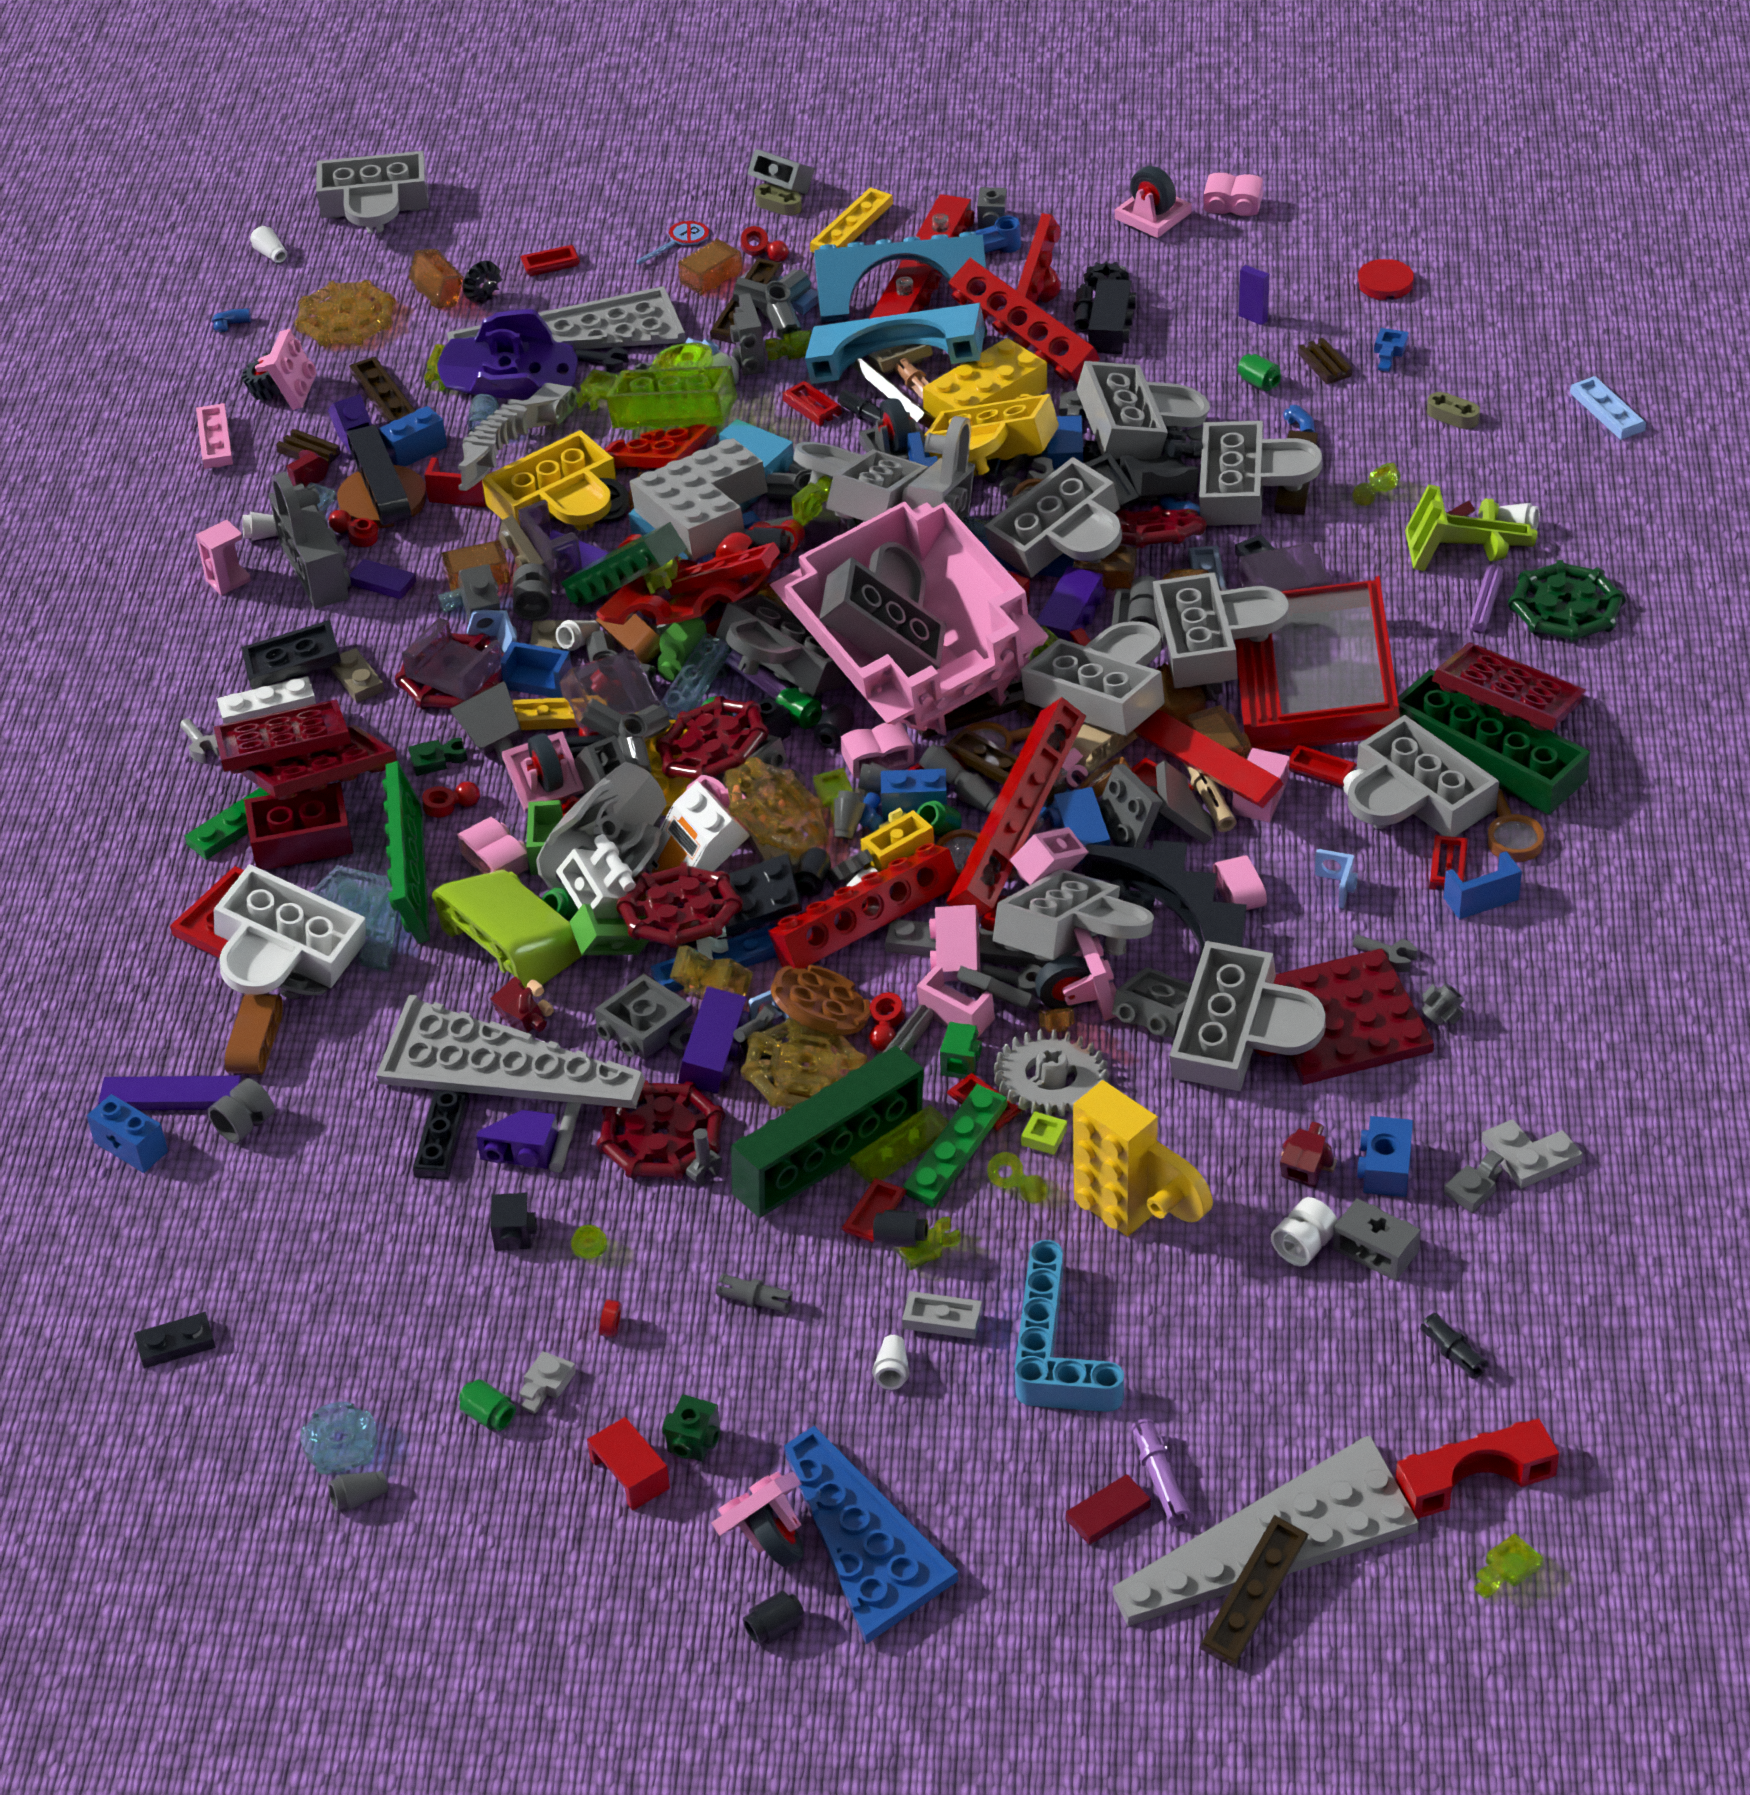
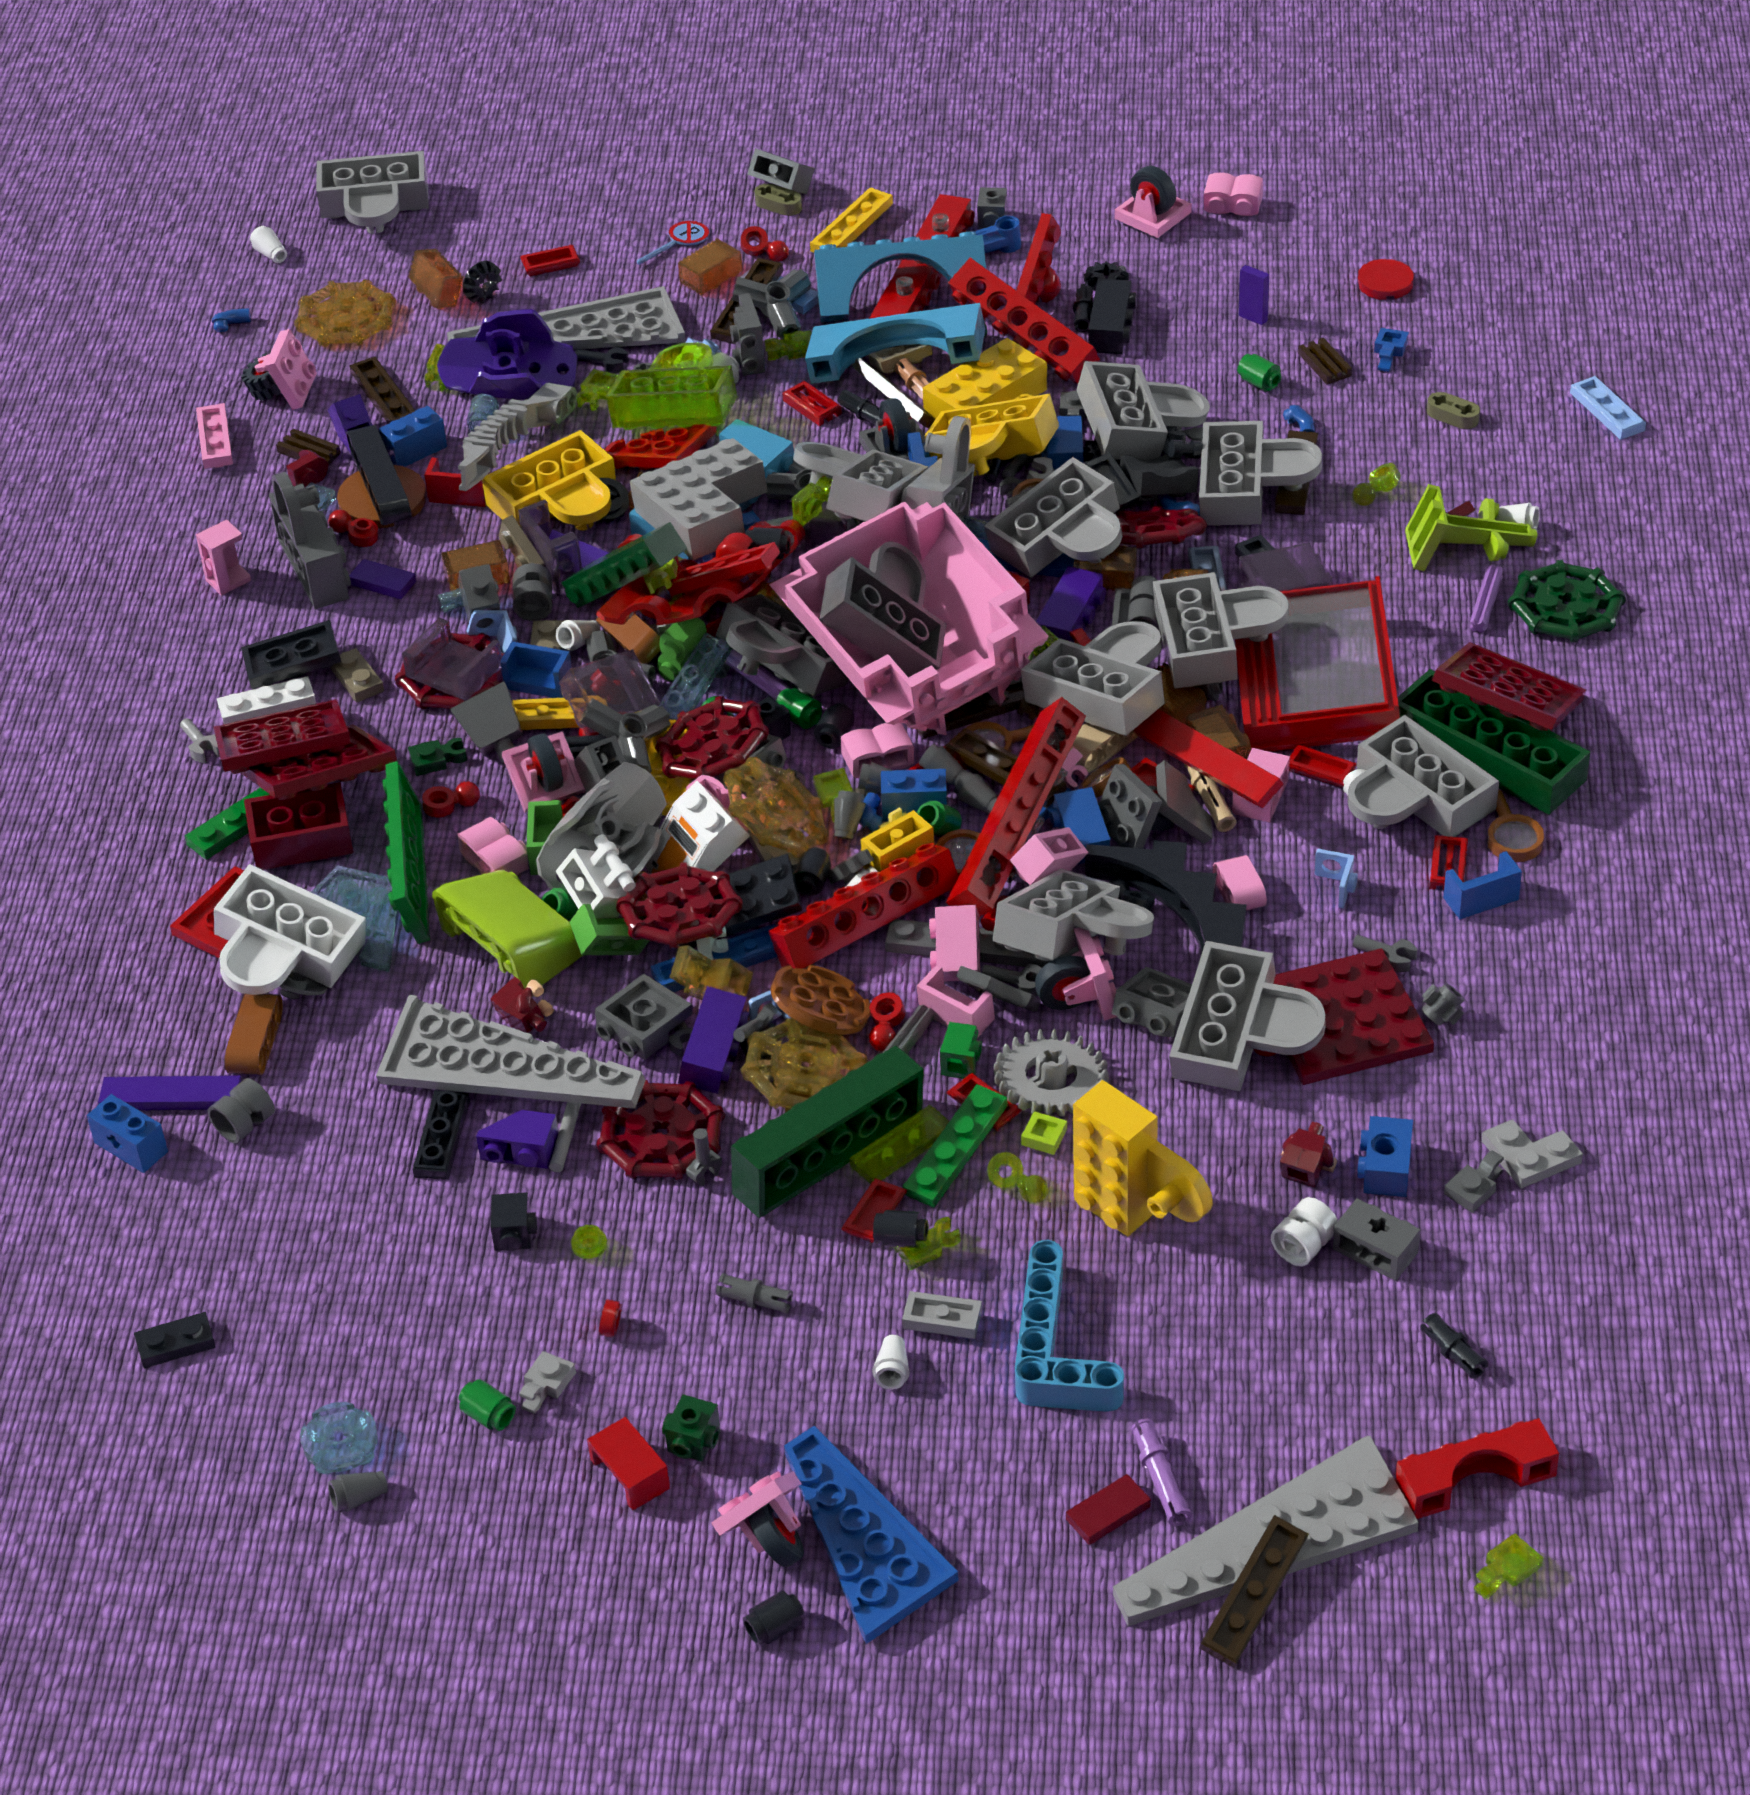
(258, 526): white cone -> none
(1056, 1019): clear orange plate -> none

